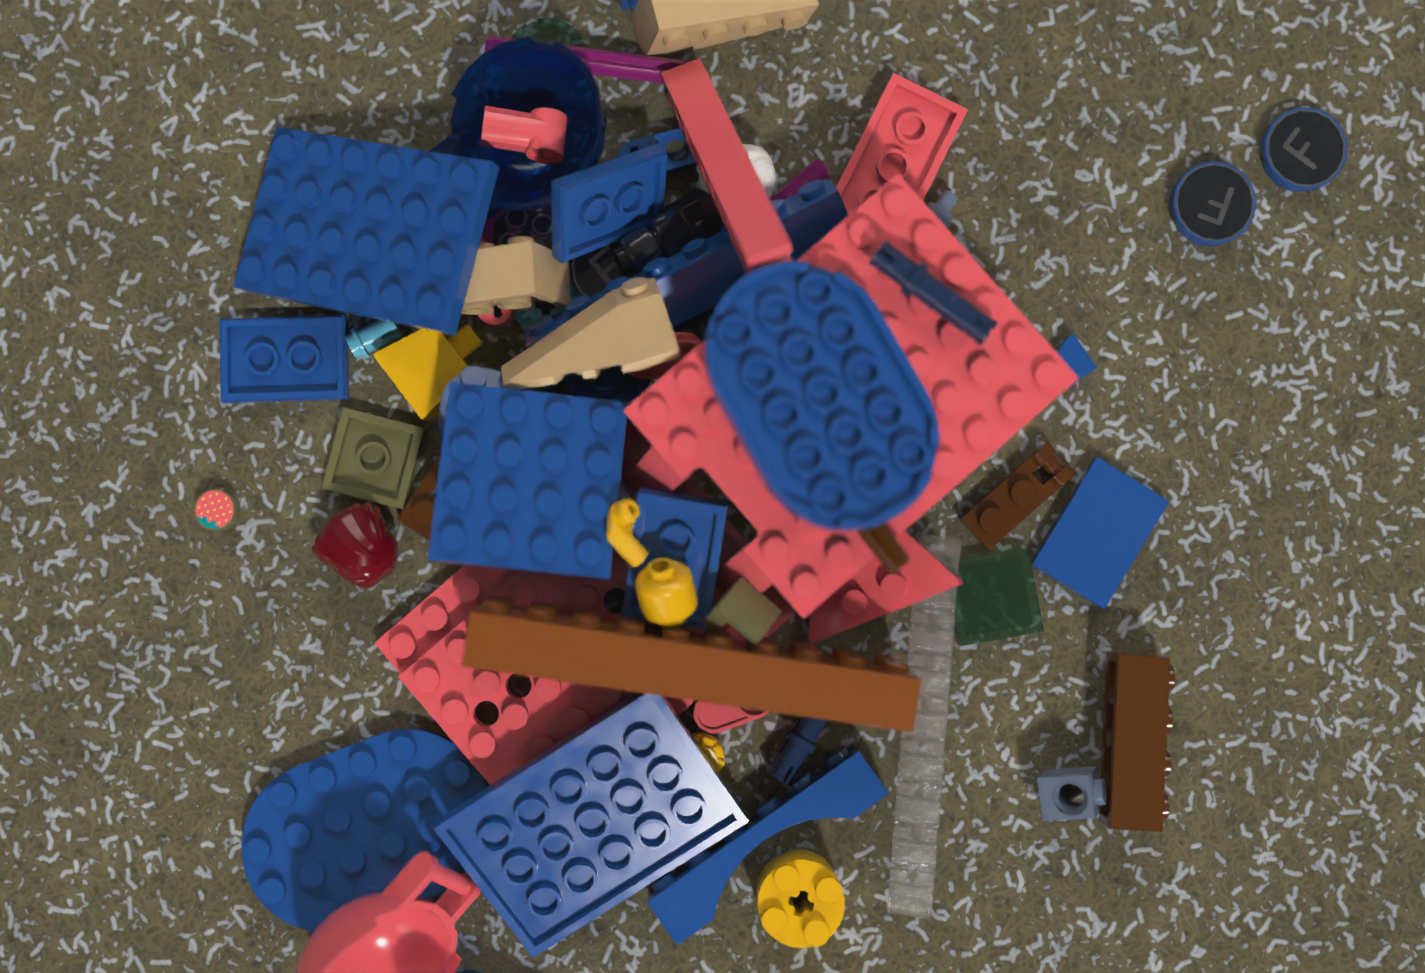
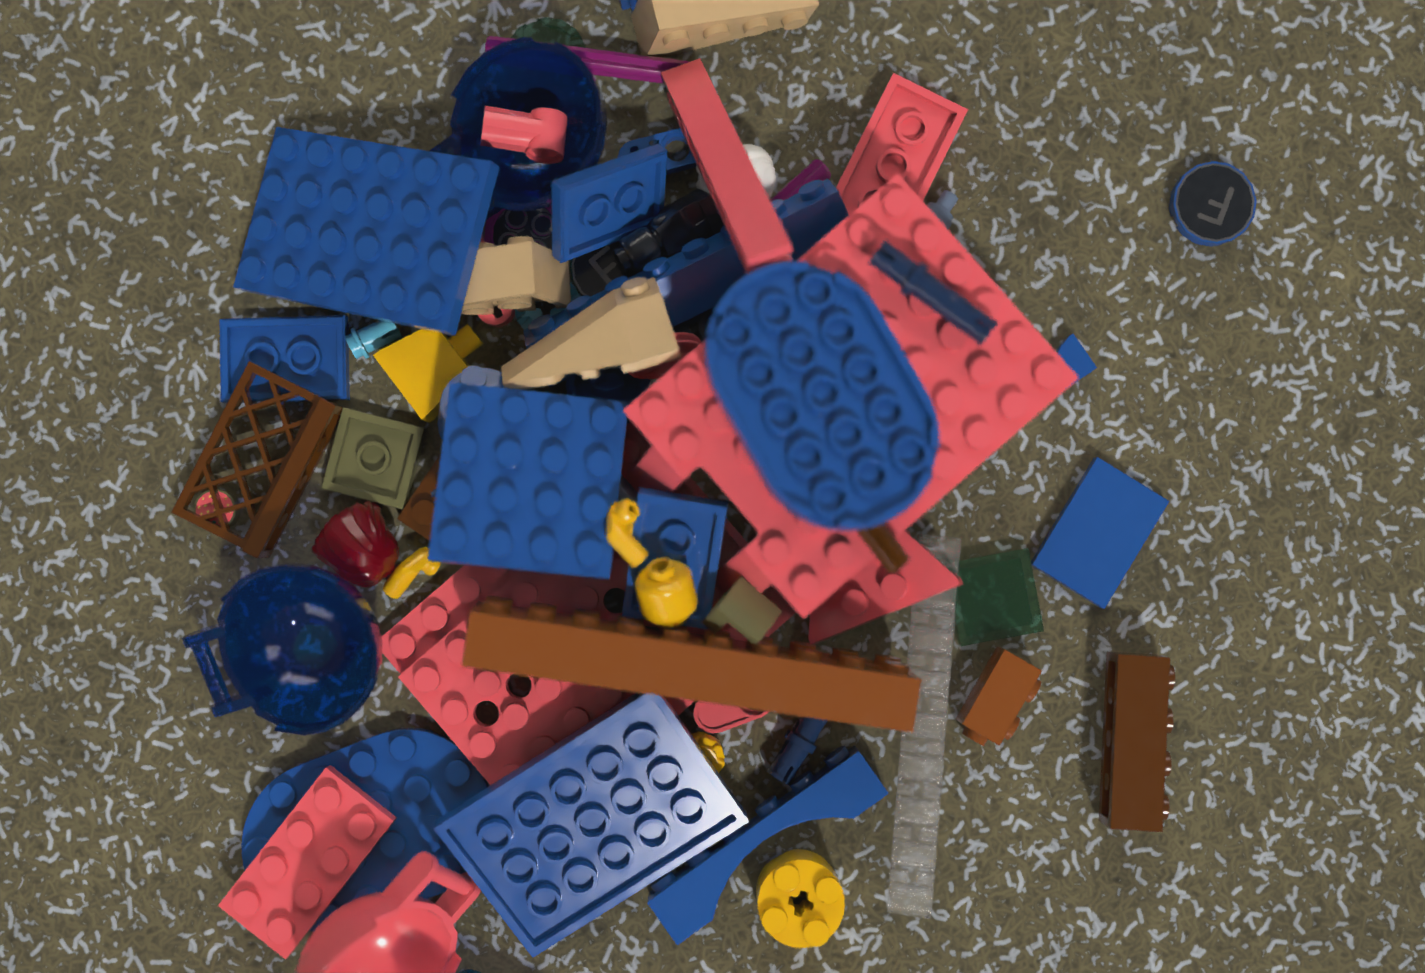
(286, 485): none -> reddish brown fence
(294, 647): none -> clear blue windscreen
(307, 861): none -> coral plate
(407, 571): none -> yellow arm
(998, 697): none -> dark orange brick
(1016, 497): reddish brown plate -> none
(1056, 804): sand blue brick -> none
(1303, 149): black tile -> none

